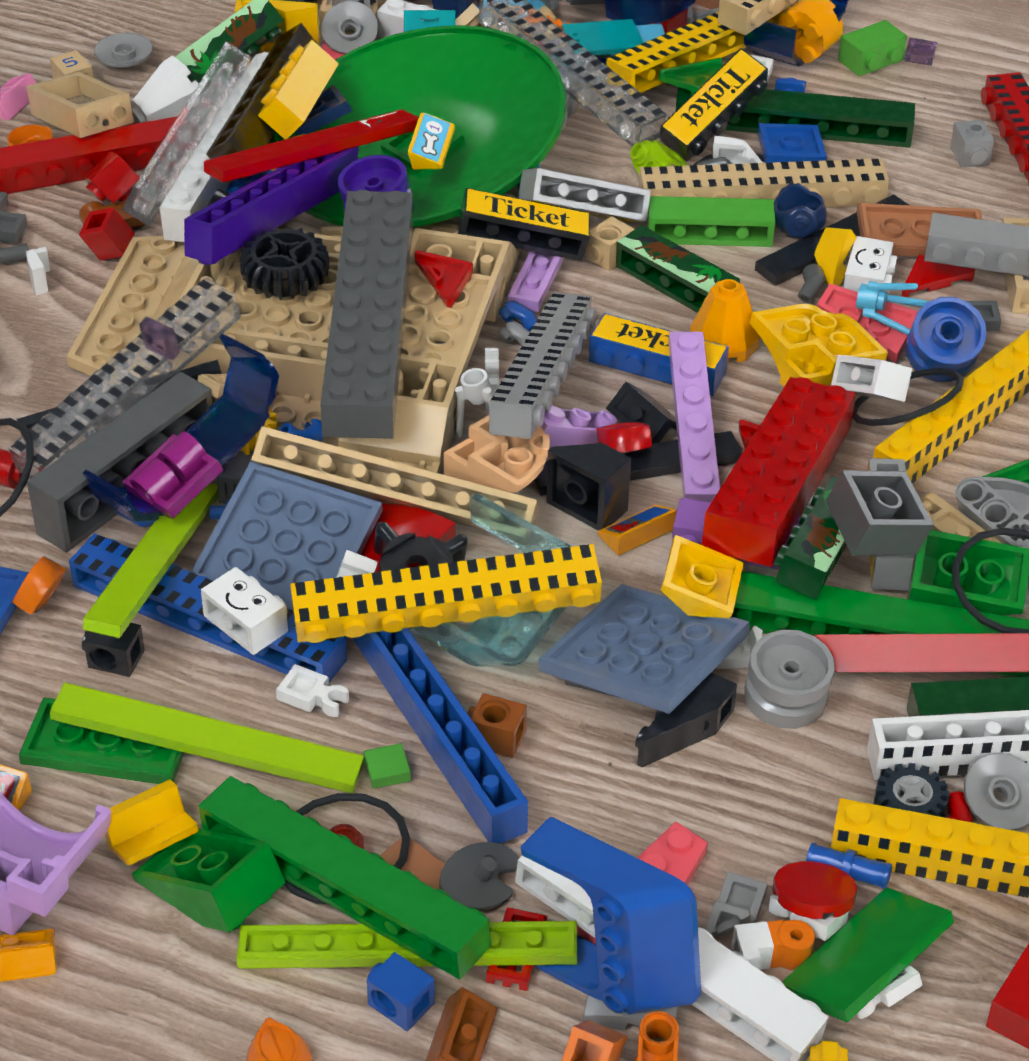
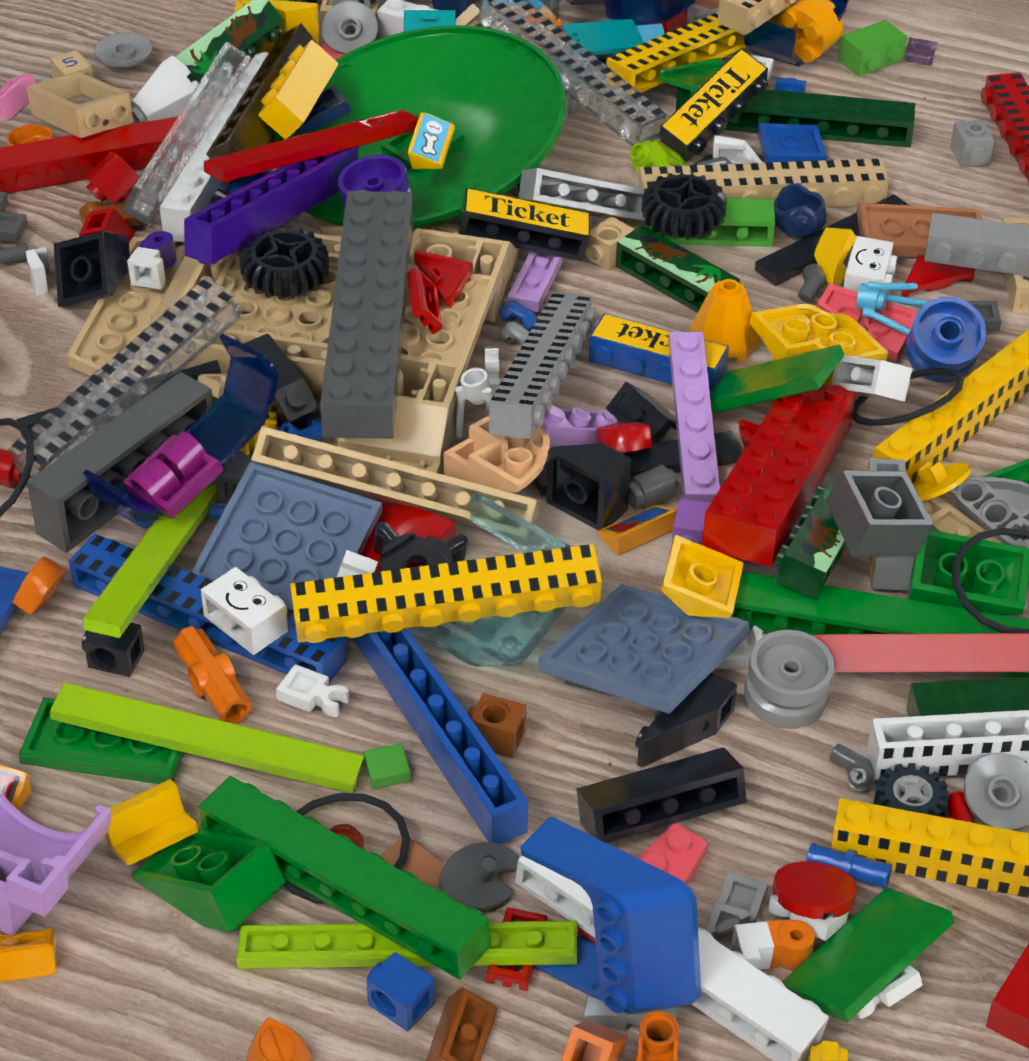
(90, 267): none -> black slope
(154, 257): none -> white leg
(159, 338): clear purple tile -> none
(212, 675): none -> orange piece
(293, 398): none -> black slope
(424, 300): none -> red tile
(652, 487): none -> dark grey brick
(661, 795): none -> black brick
(684, 206): none -> black gear
(774, 379): none -> green tile
(858, 767): none -> dark grey arm
(938, 479): none -> yellow piece

